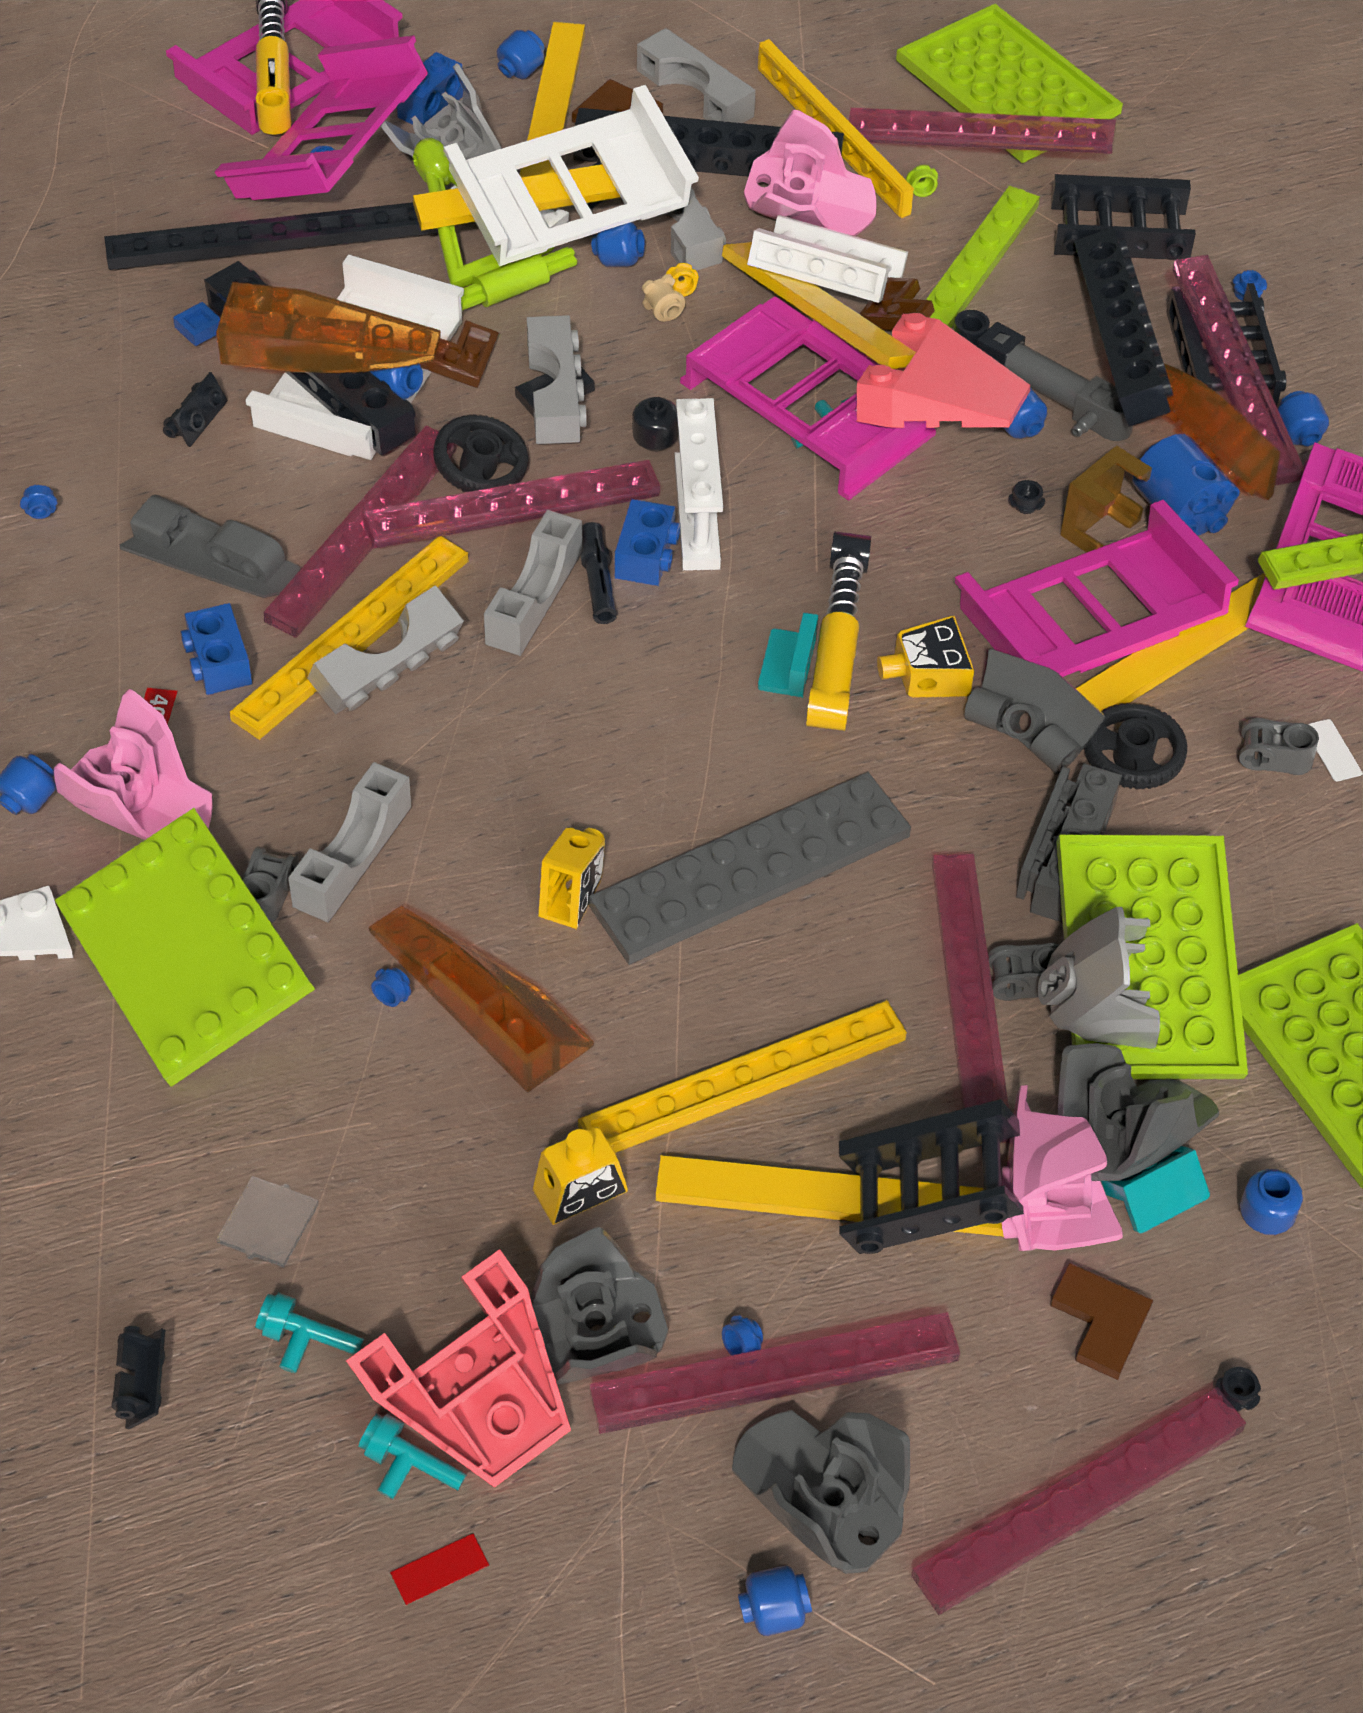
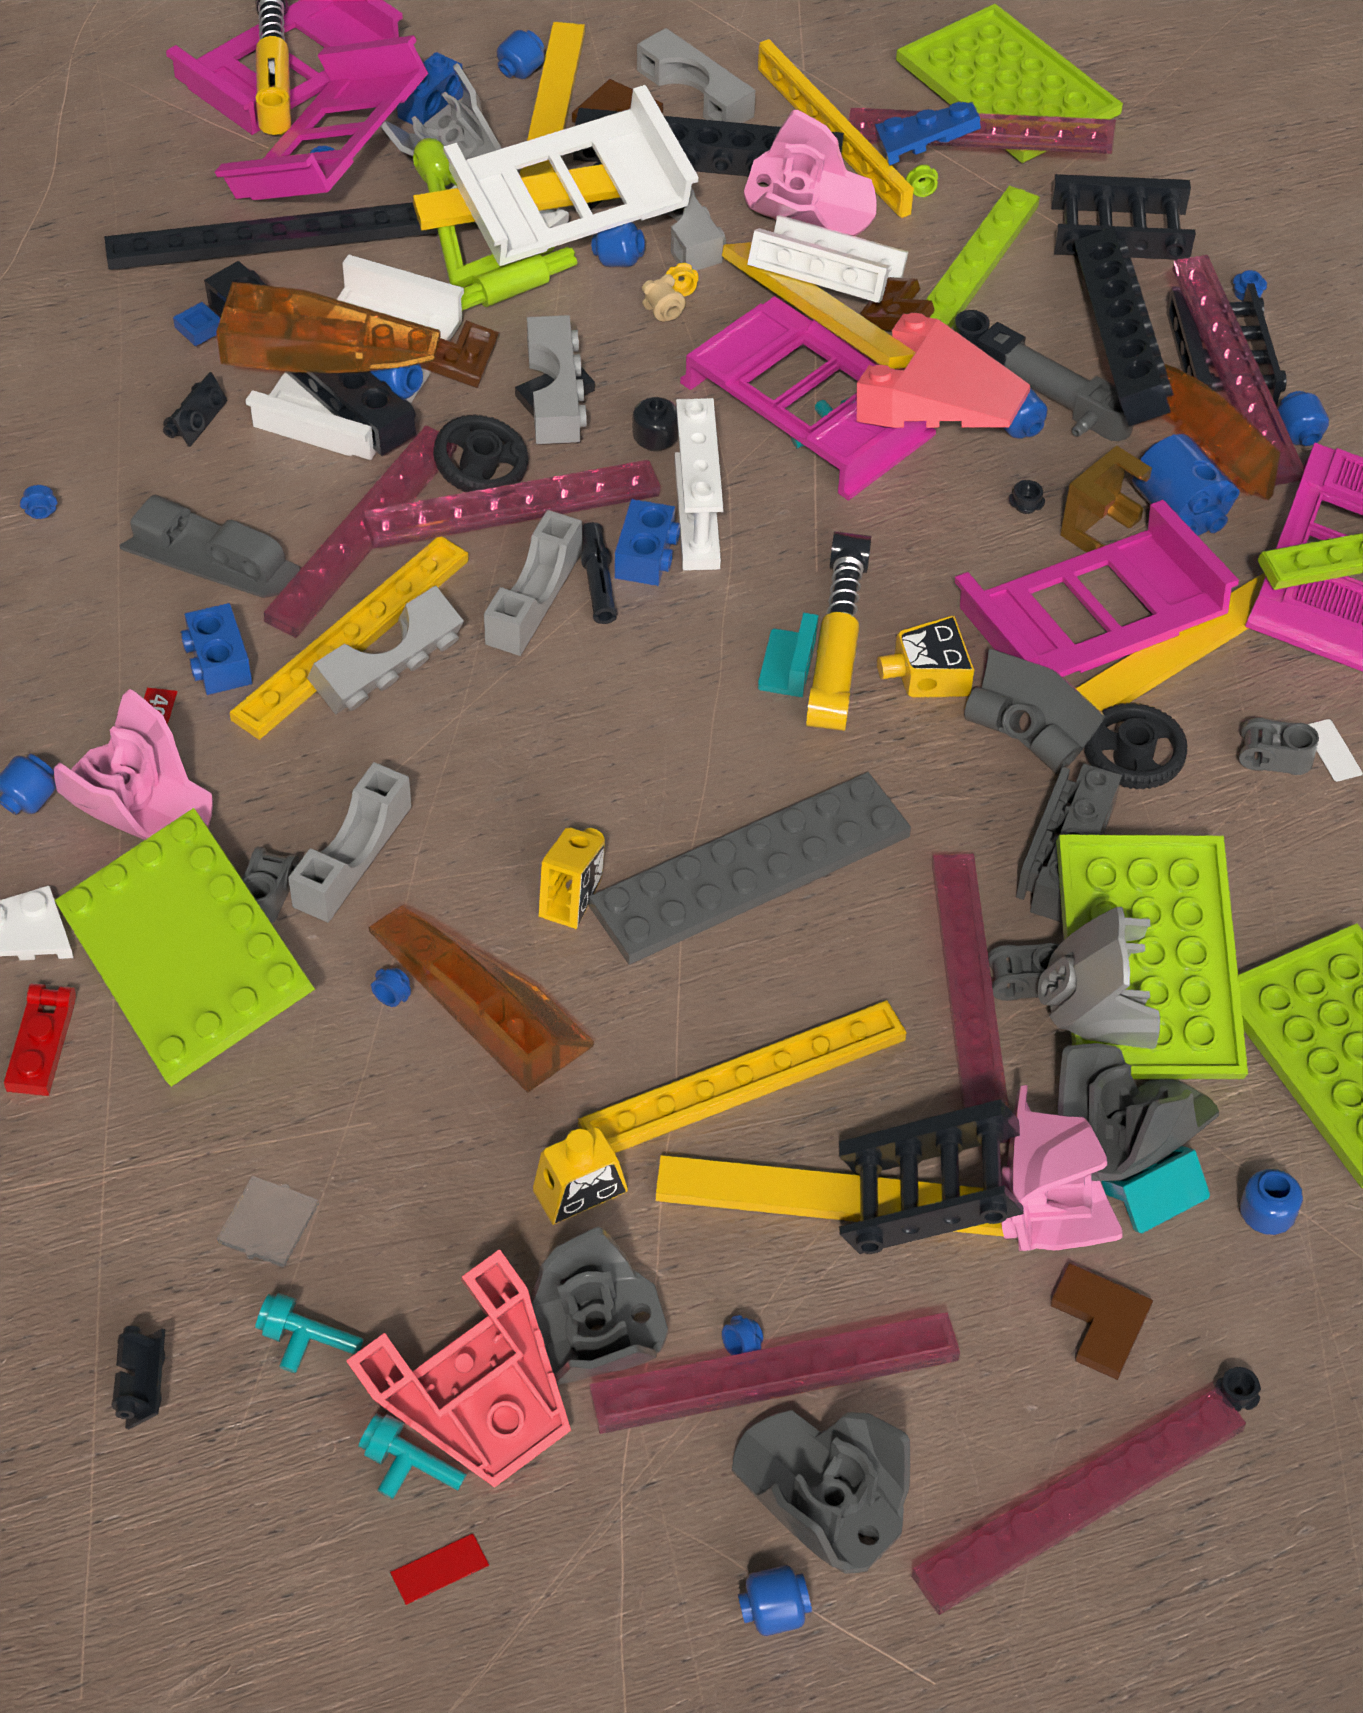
(40, 1040): none -> red plate
(915, 132): none -> blue wing

